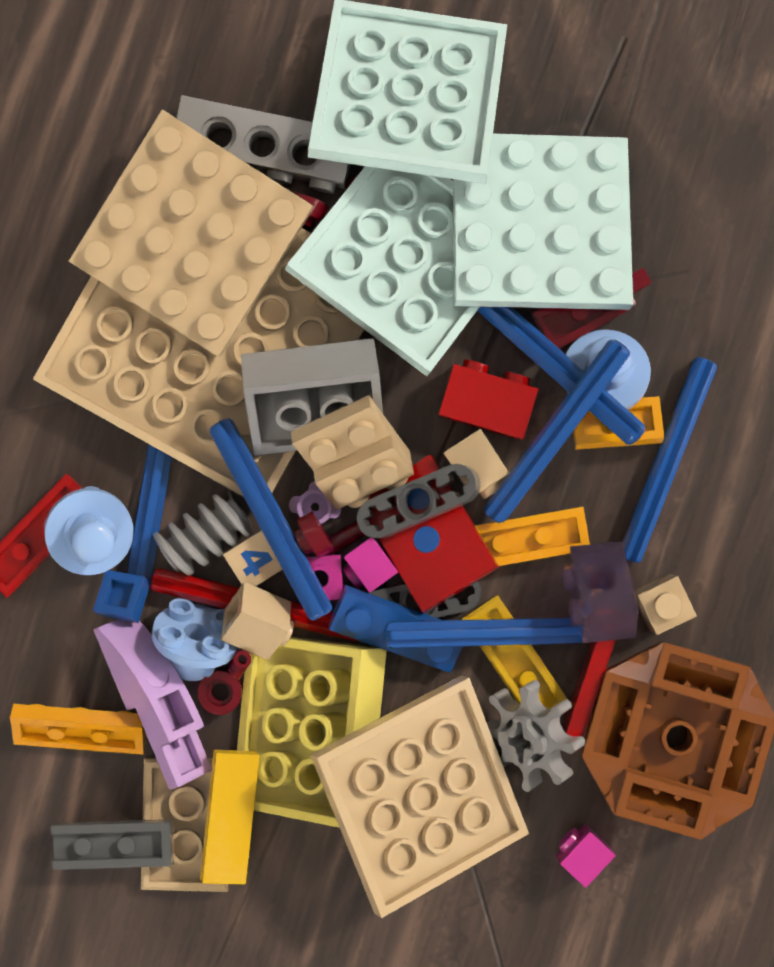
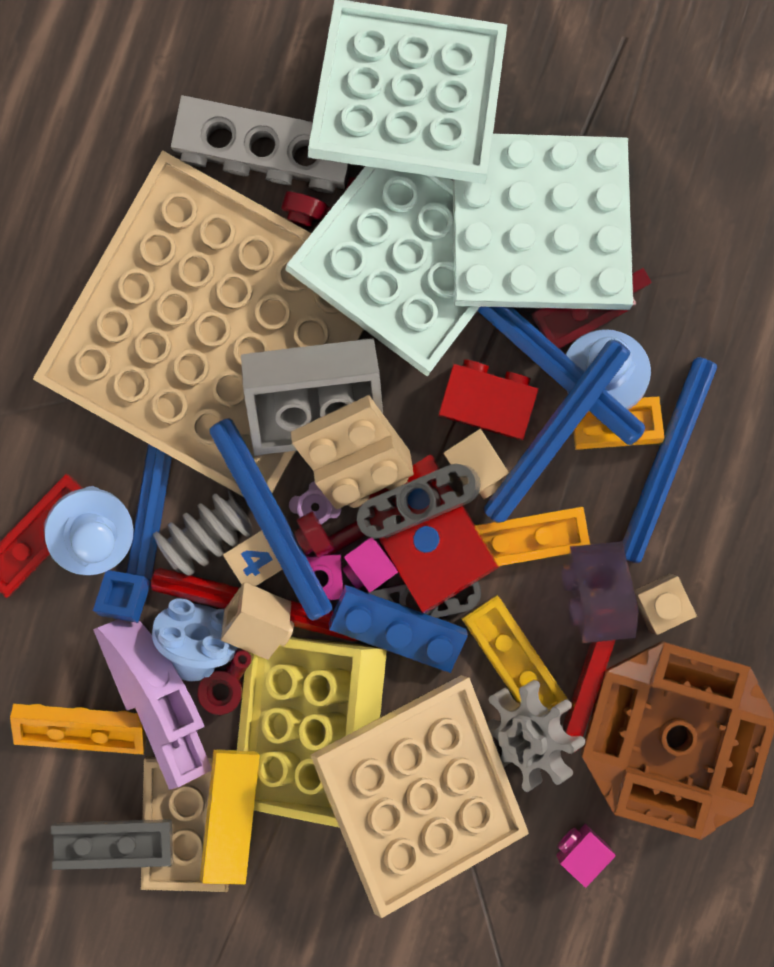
(191, 233): tan plate -> none
(481, 632): blue axle -> none

